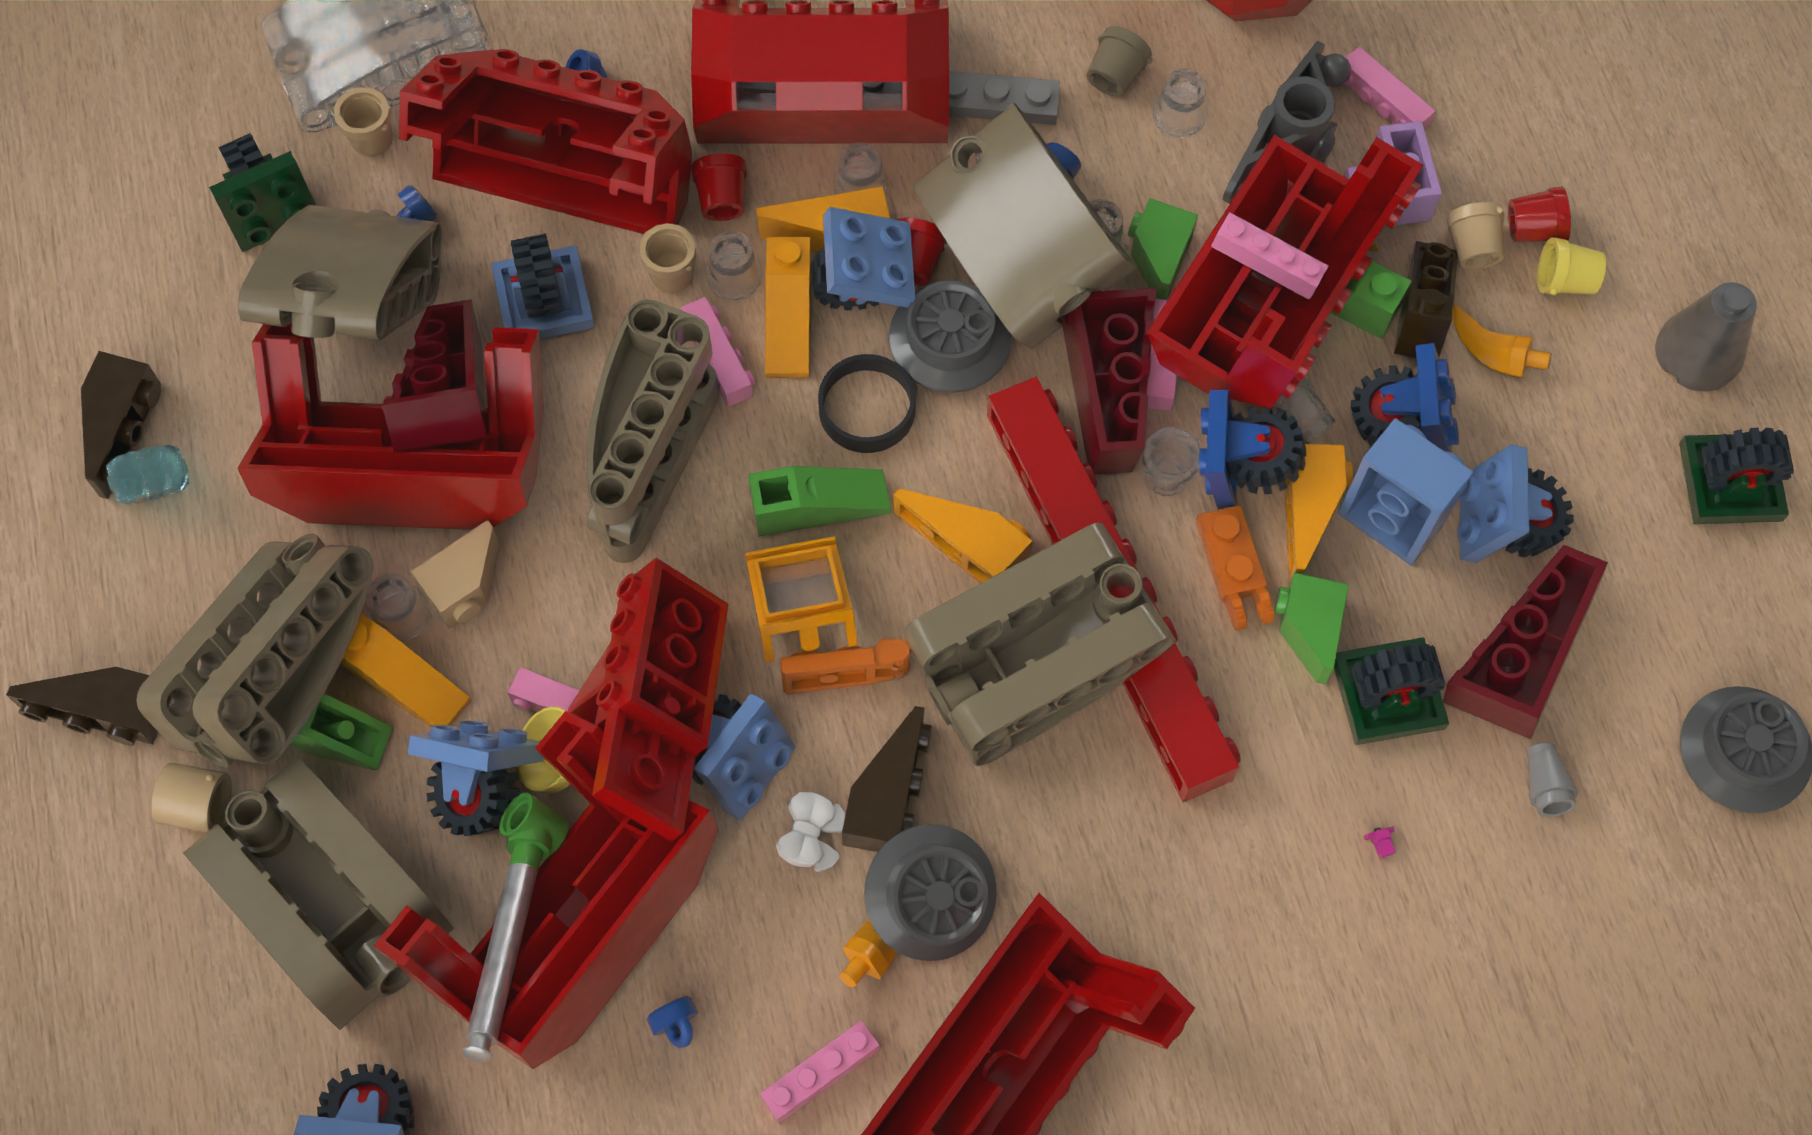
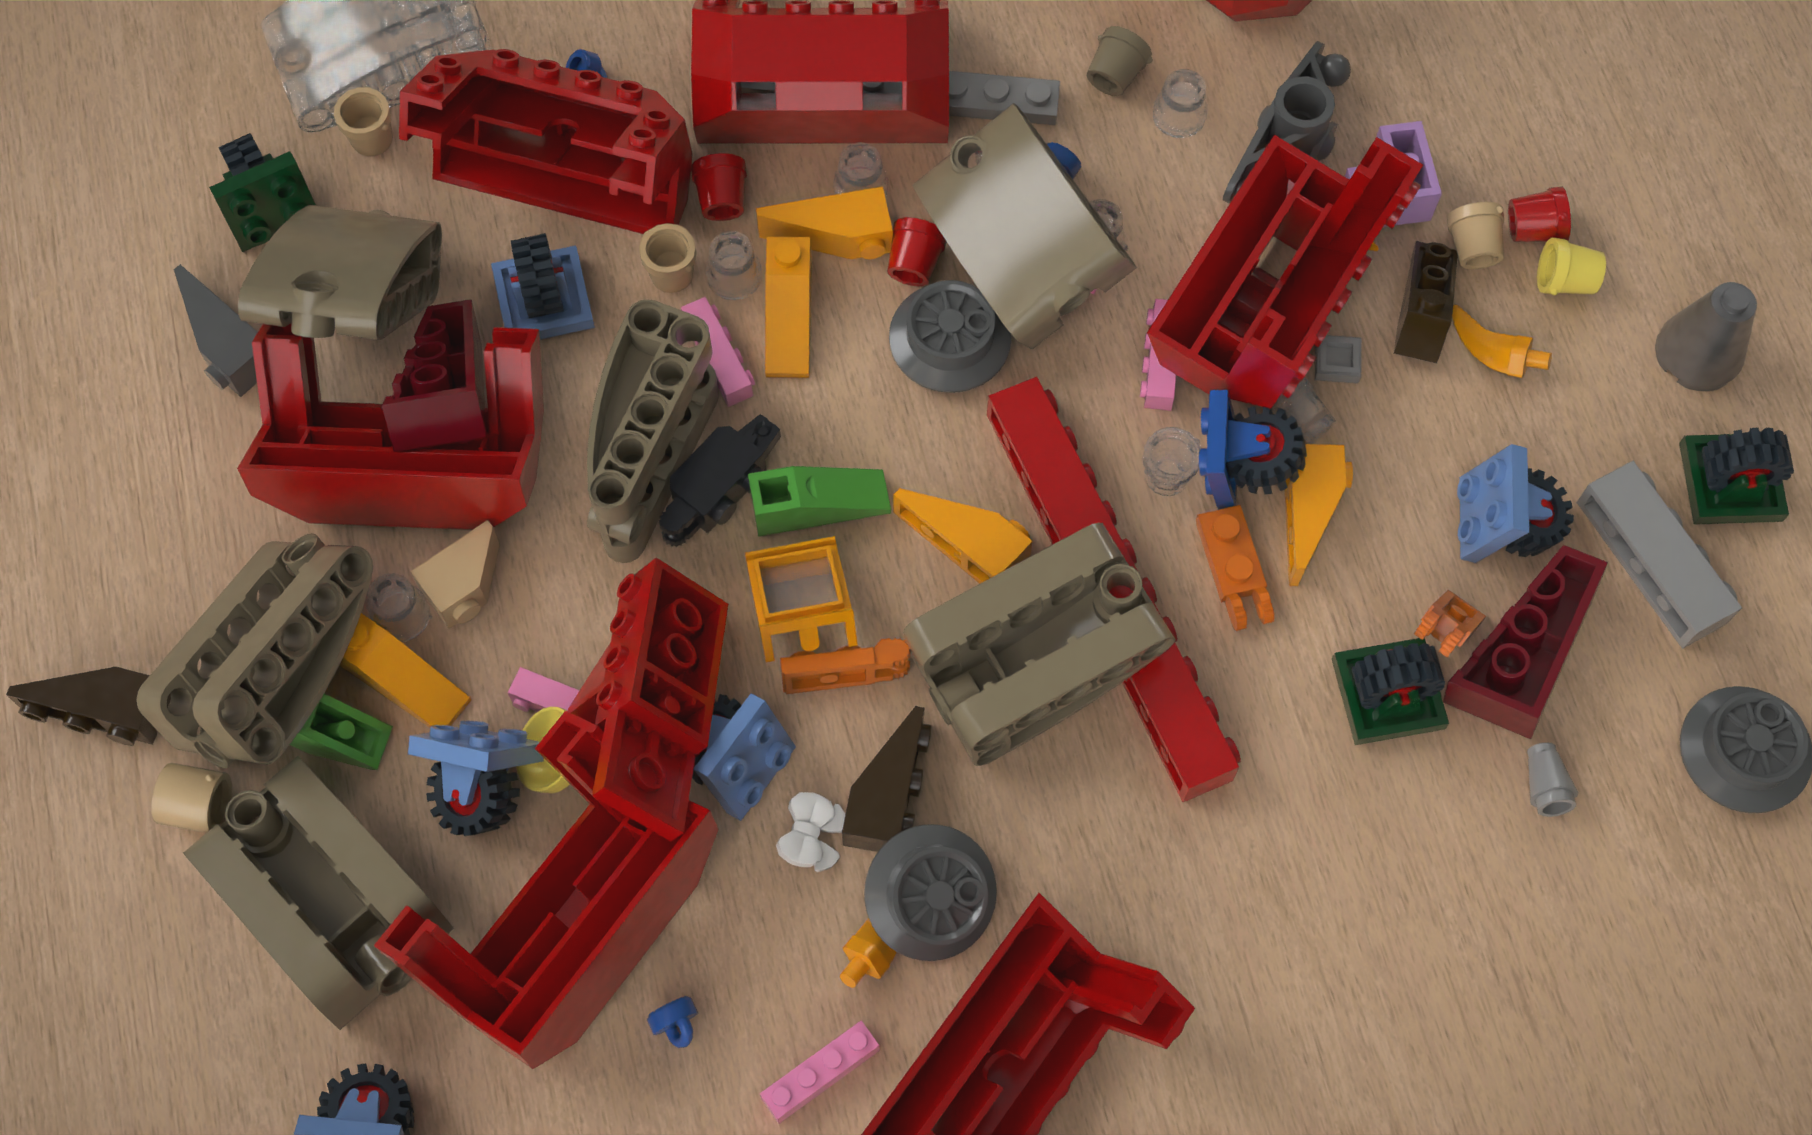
(113, 412): dark brown slope -> none
(147, 474): clear light blue gear -> none
(220, 335): none -> dark grey slope
(415, 205): blue tile -> none
(533, 835): flat silver piece -> none
(716, 478): none -> black hinge
(863, 261): medium blue plate -> none
(863, 363): black tyre -> none
(1110, 374): dark red wedge -> none
(1161, 243): bright green slope -> none
(1269, 256): bright pink piece -> none
(1312, 621): bright green slope -> none
(1338, 359): none -> light grey tile
(1375, 299): bright green slope -> none
(1382, 841): dark pink piece -> none
(1385, 91): bright pink piece -> none
(1404, 491): medium blue brick -> none
(1412, 399): blue plate -> none
(1450, 622): none -> orange hinge
(1659, 554): none -> light grey brick

